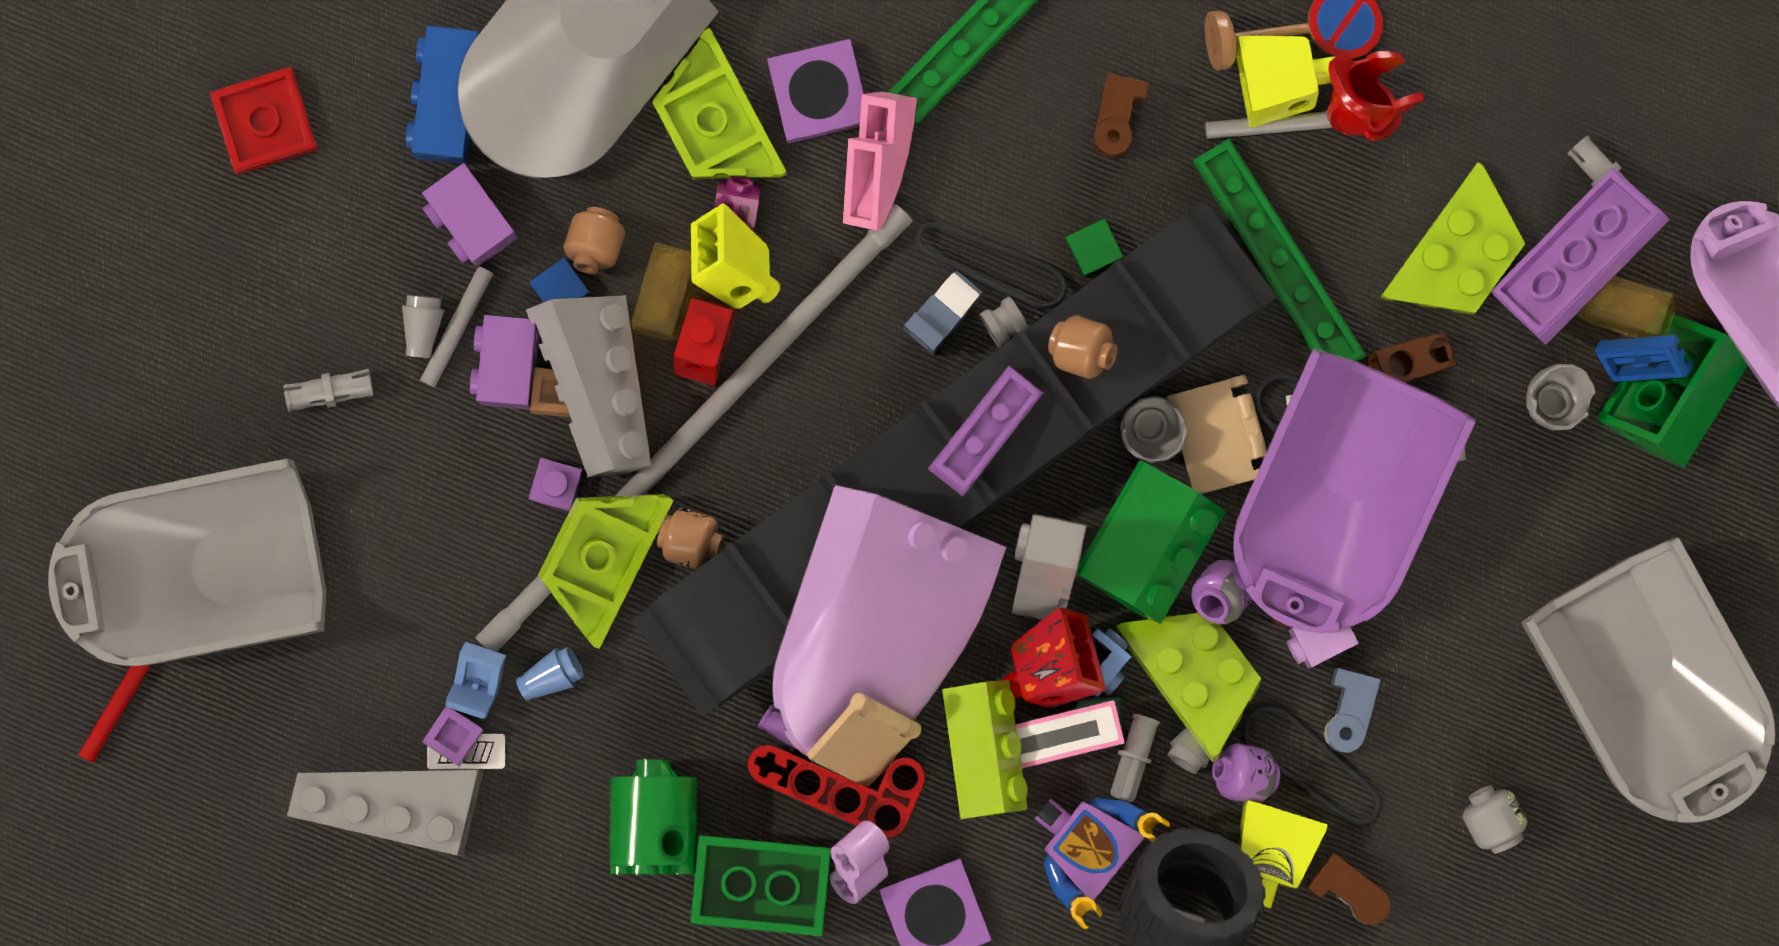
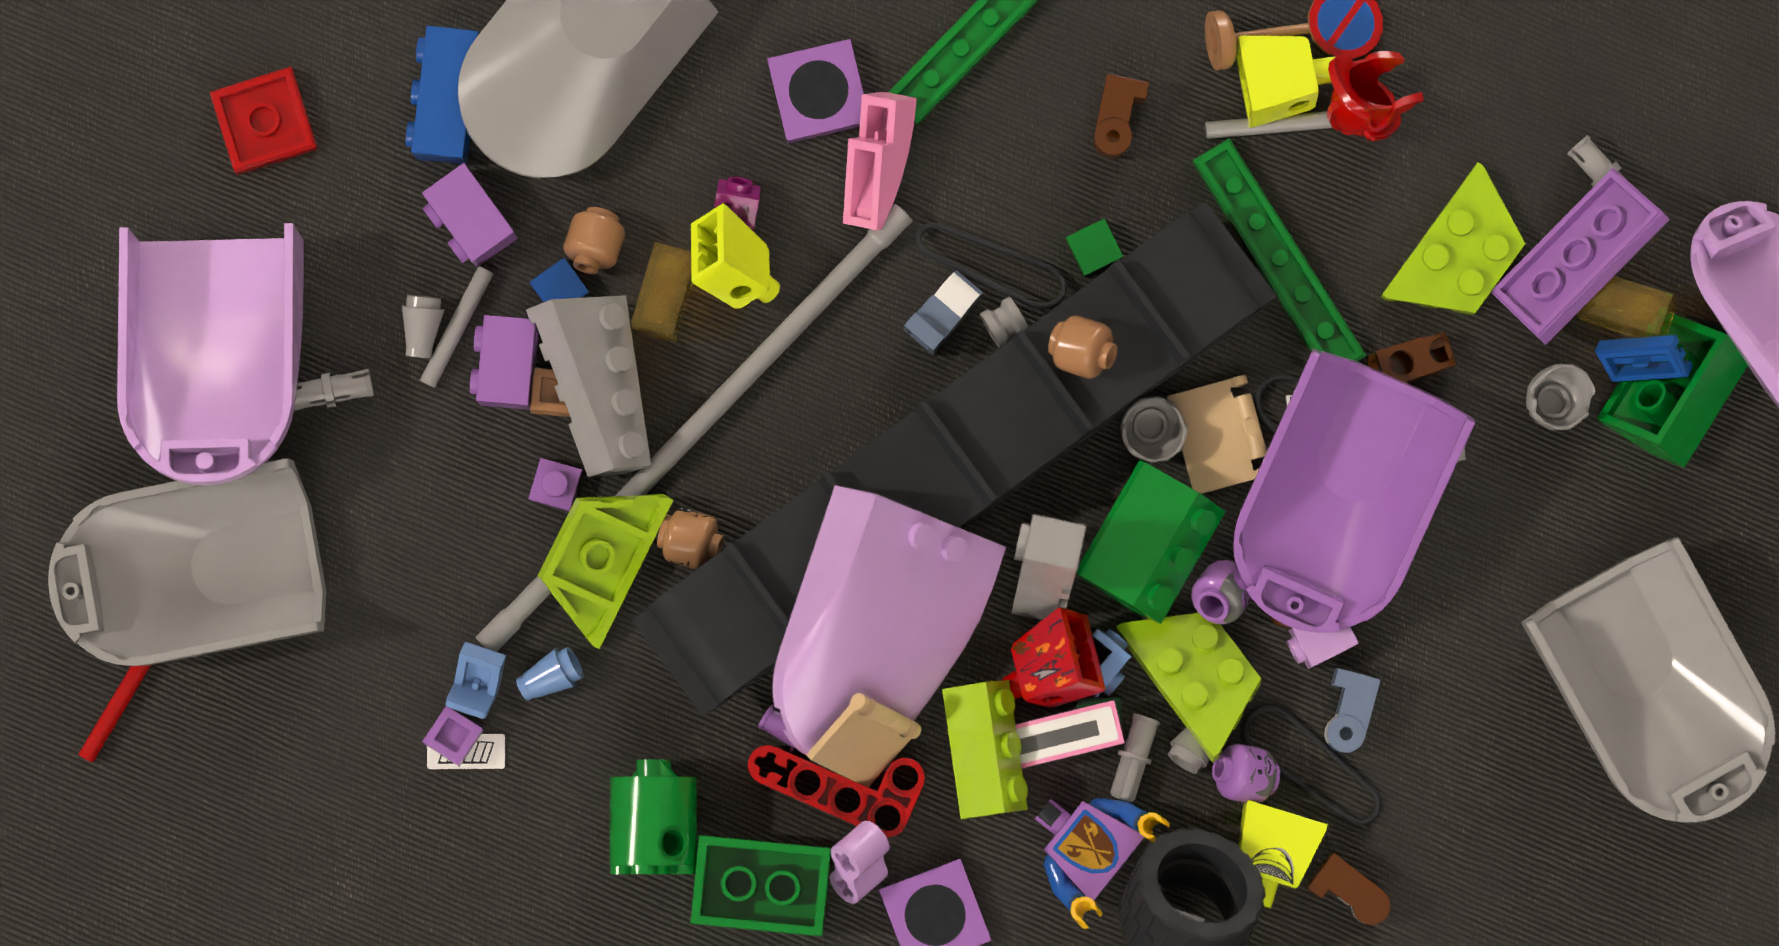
(208, 351): none -> lavender windscreen
(400, 806): light grey wedge -> none
(704, 340): red torso -> none
(714, 119): lime wing -> none
(985, 431): medium lavender tile -> none
(1494, 819): light grey head -> none

